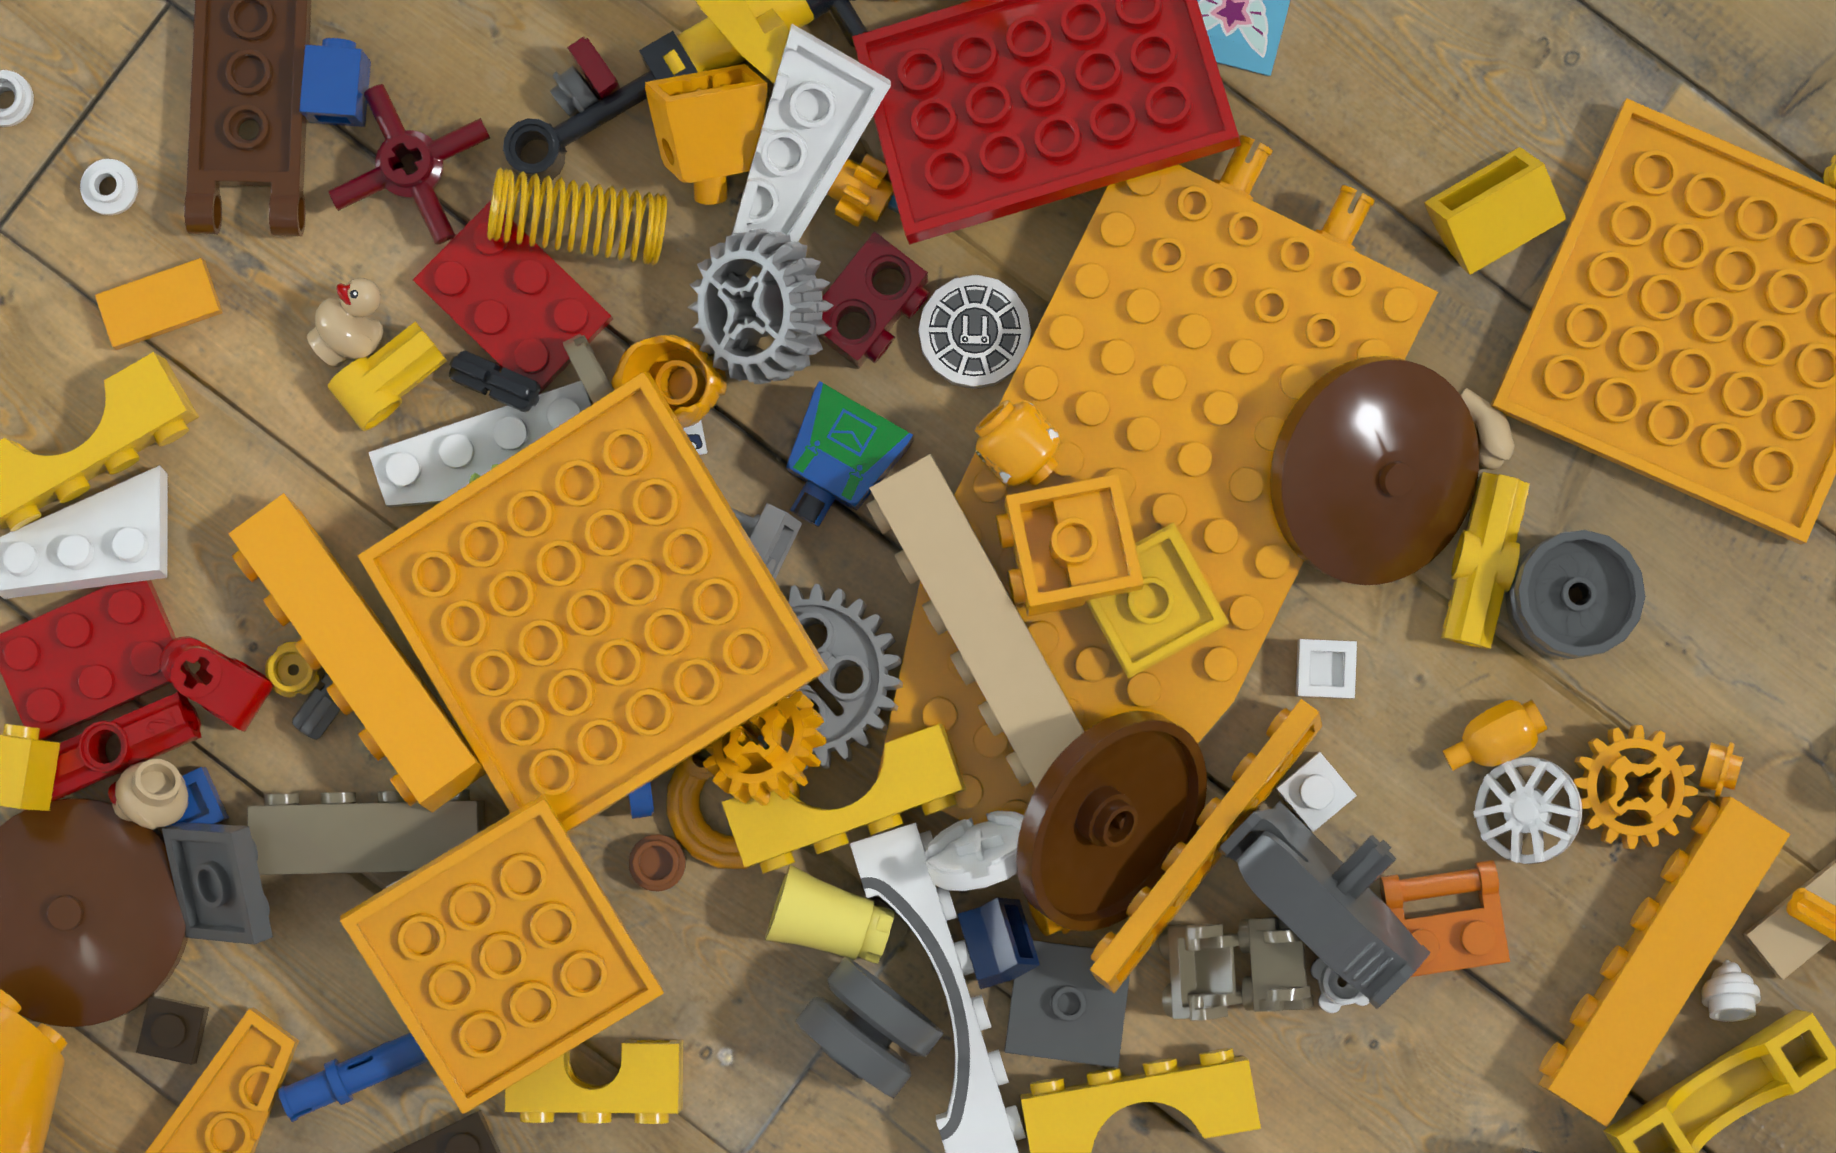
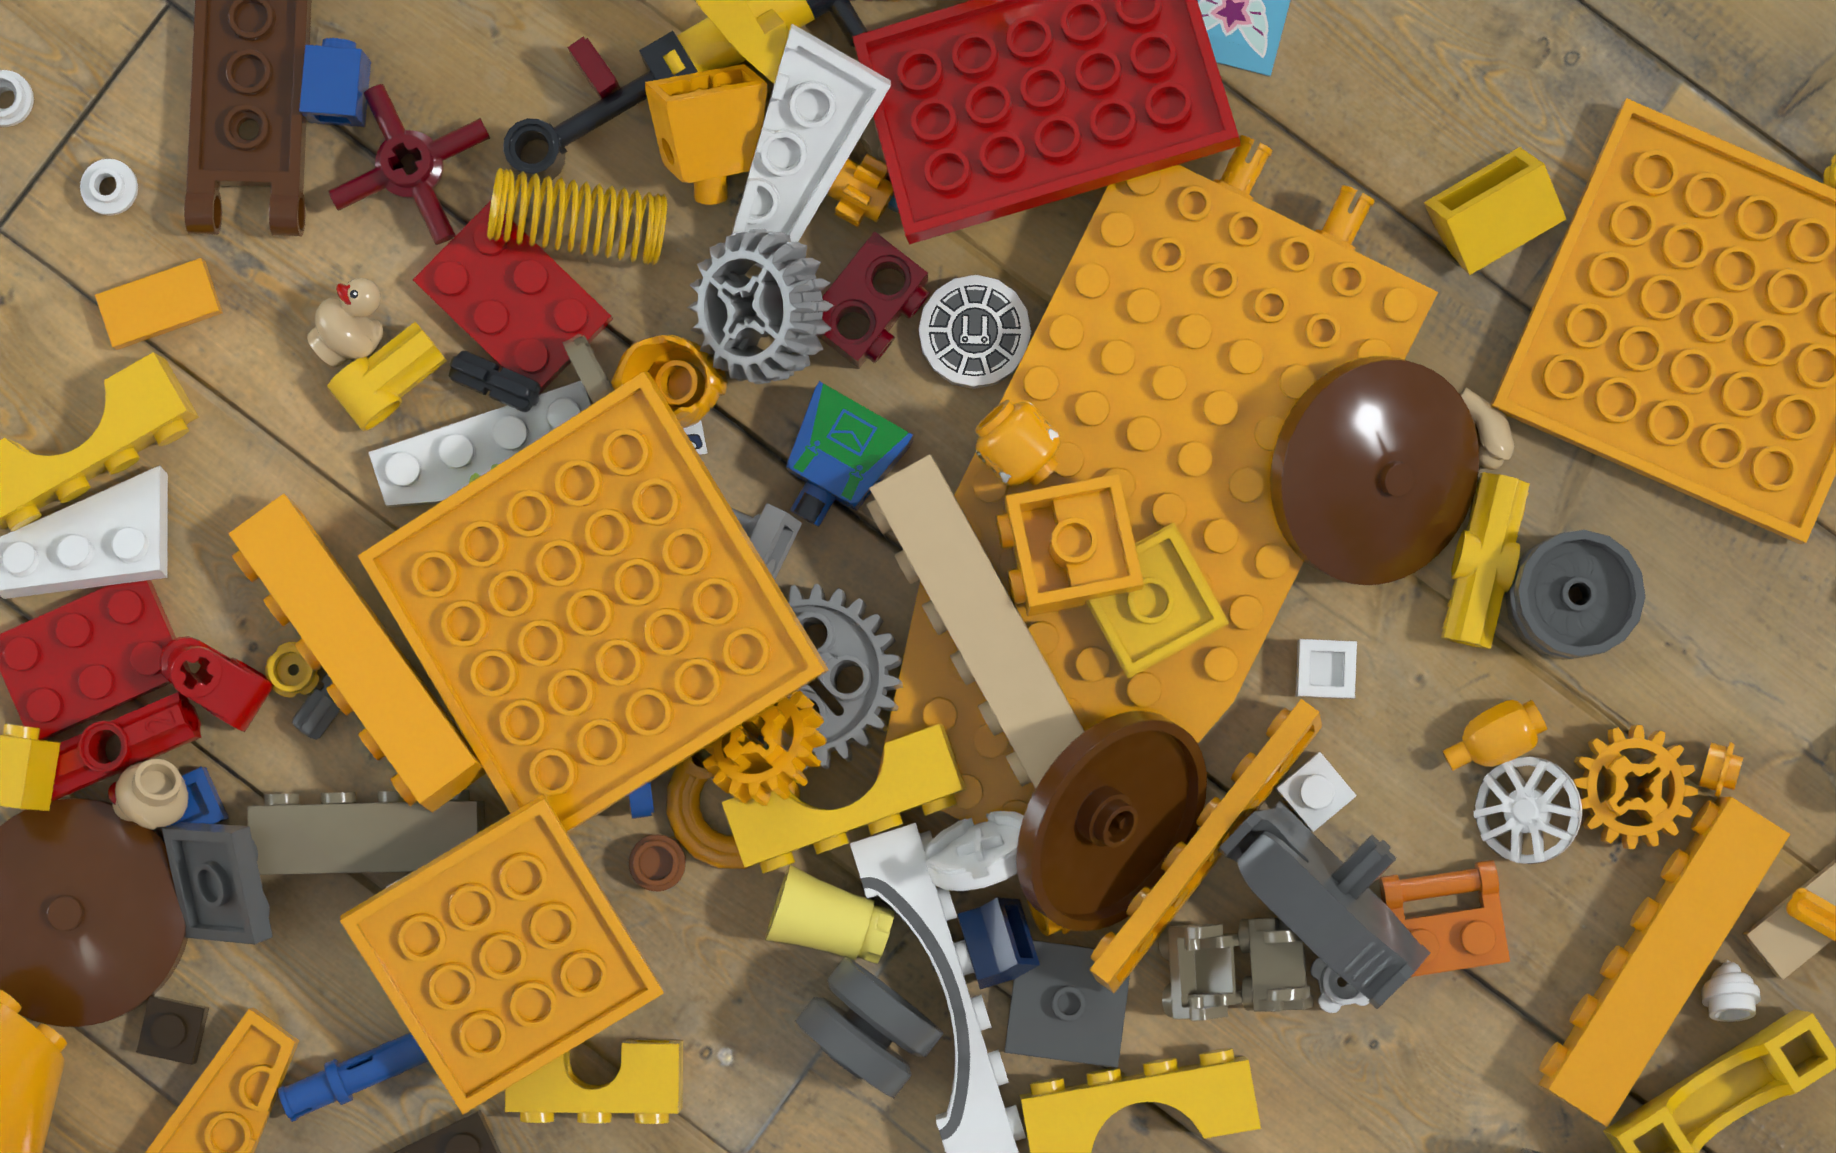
(573, 92): dark grey plate -> none

